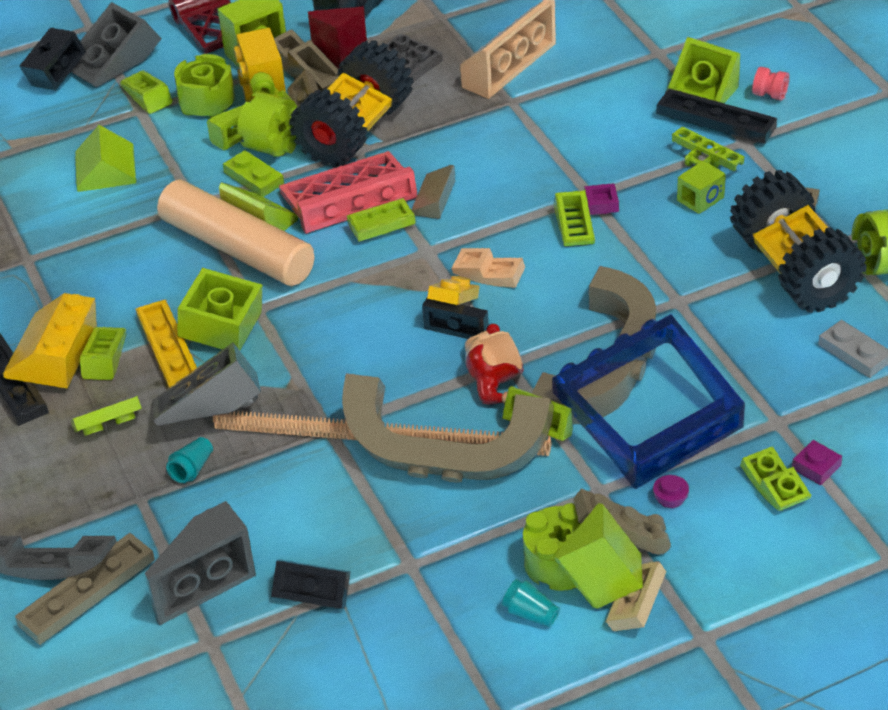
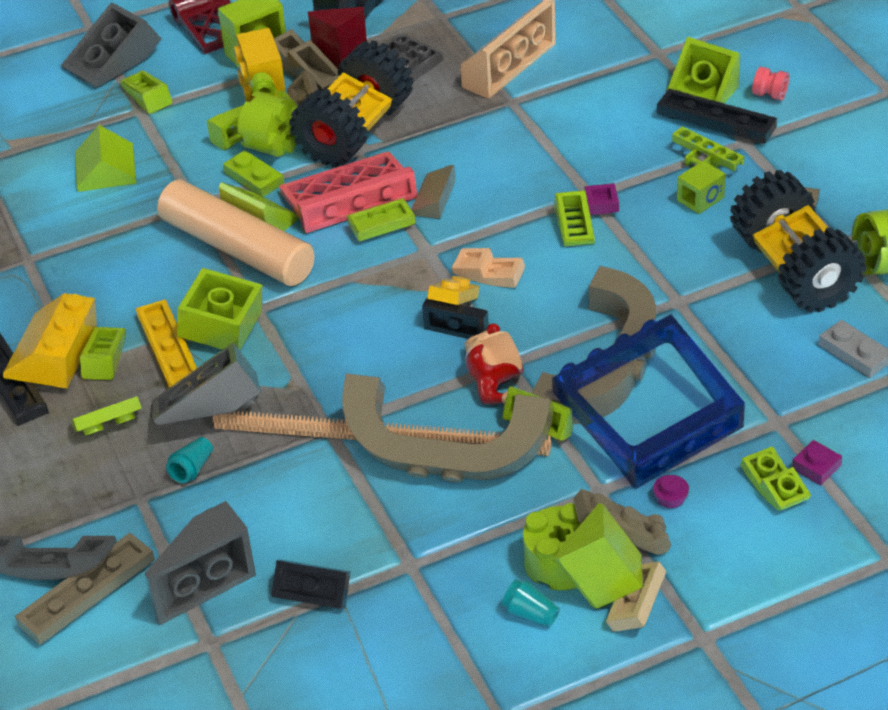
(52, 58): black brick -> none
(204, 85): lime brick -> none

